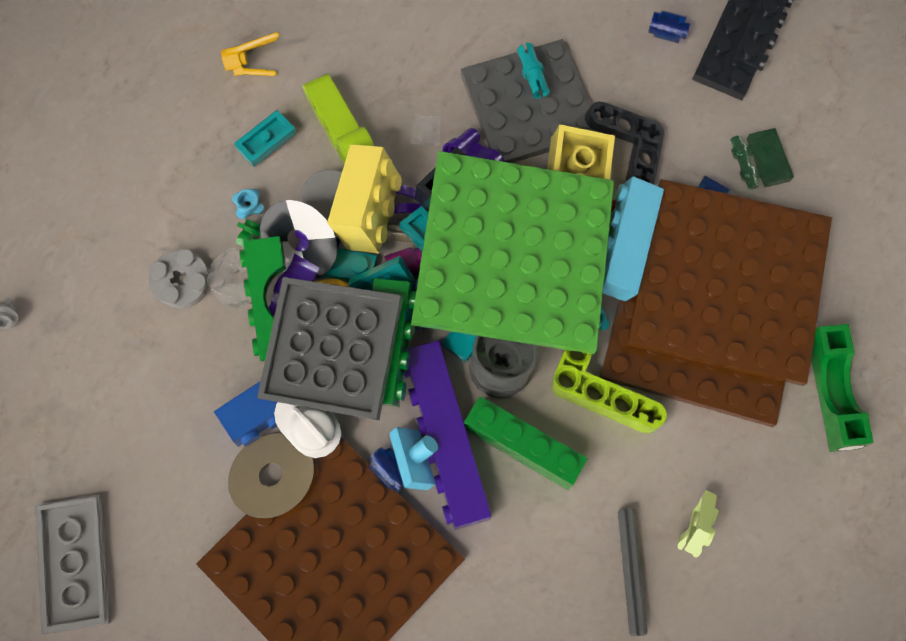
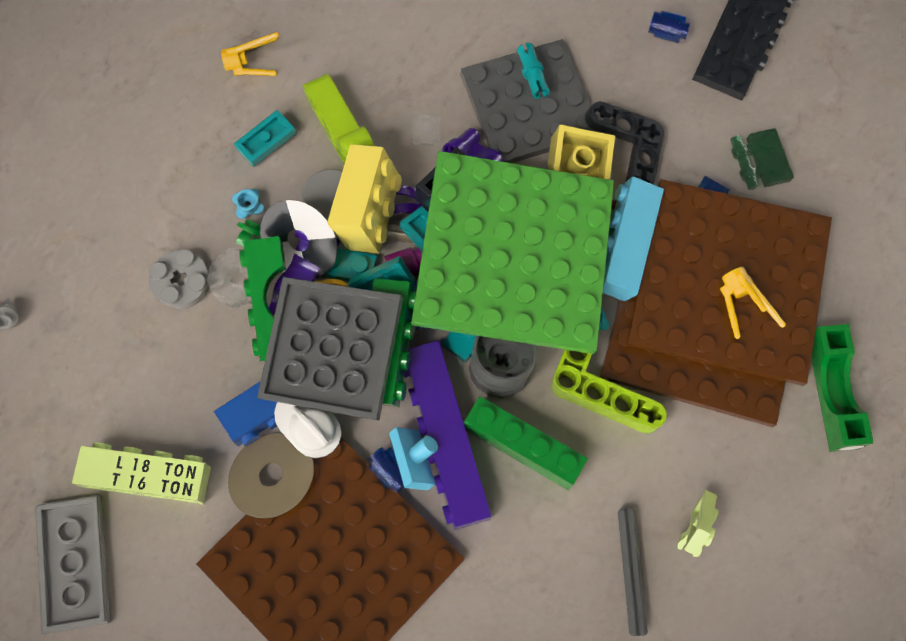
(142, 474): none -> yellowish green brick
(740, 284): none -> yellow plant

